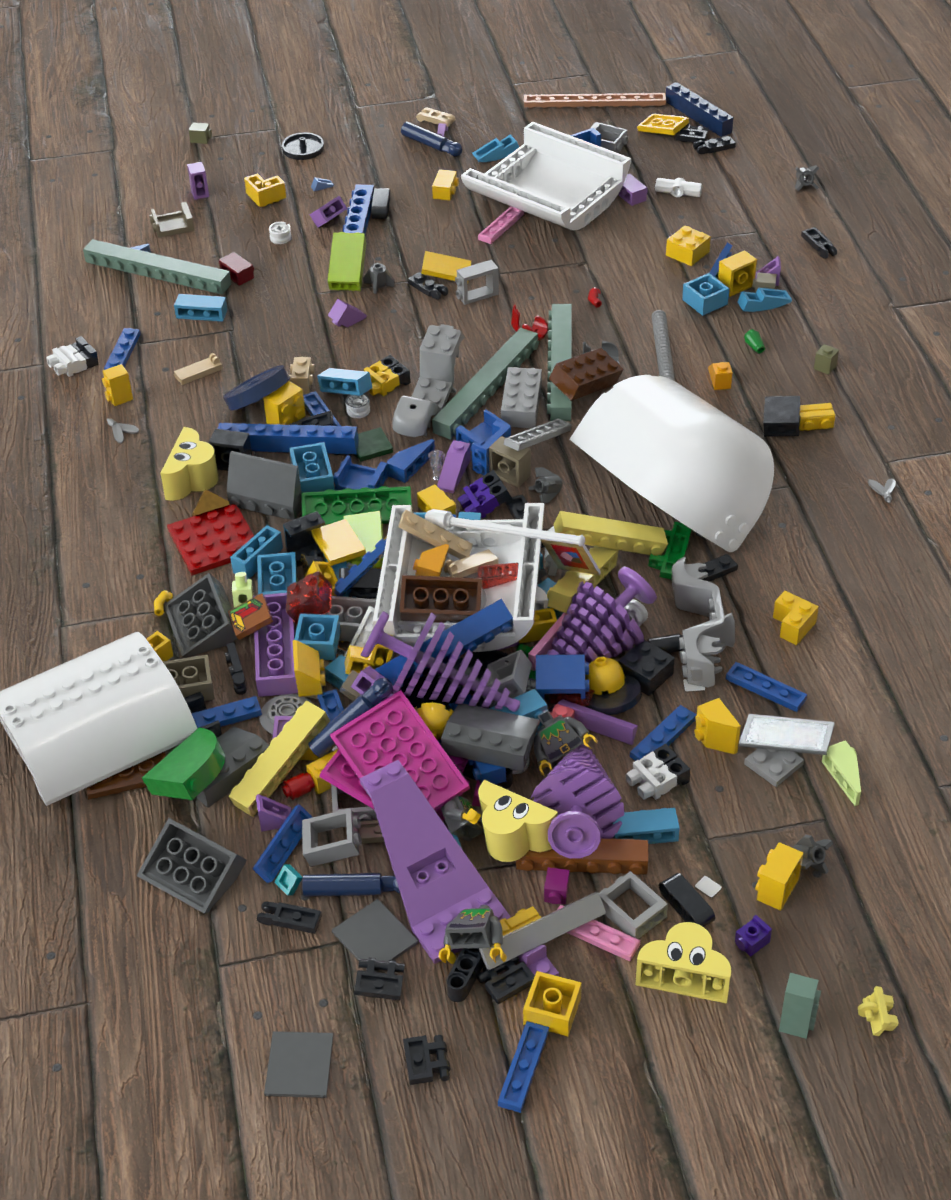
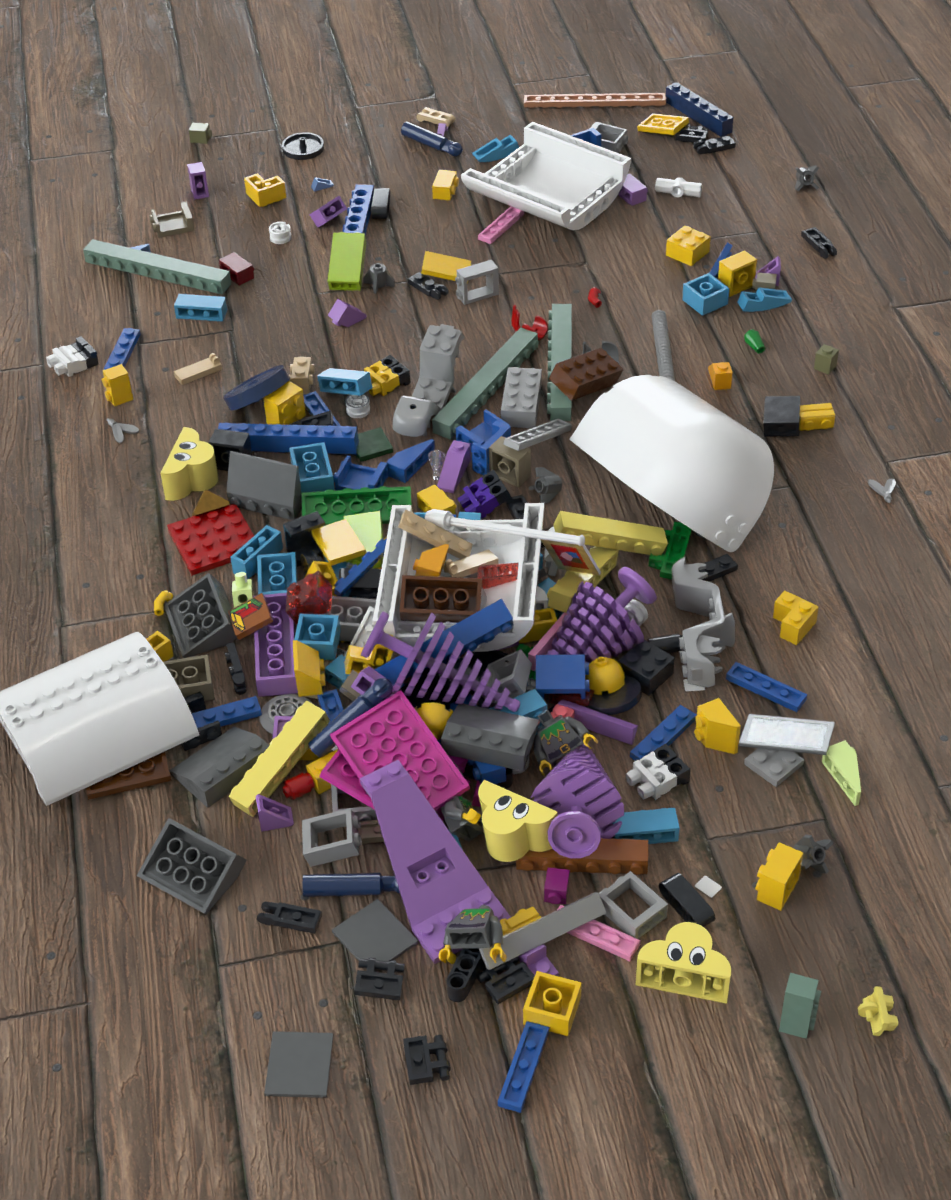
(188, 767): green brick -> none
(281, 845): blue plate -> none
(288, 879): teal plate -> none
(753, 936): dark purple brick -> none

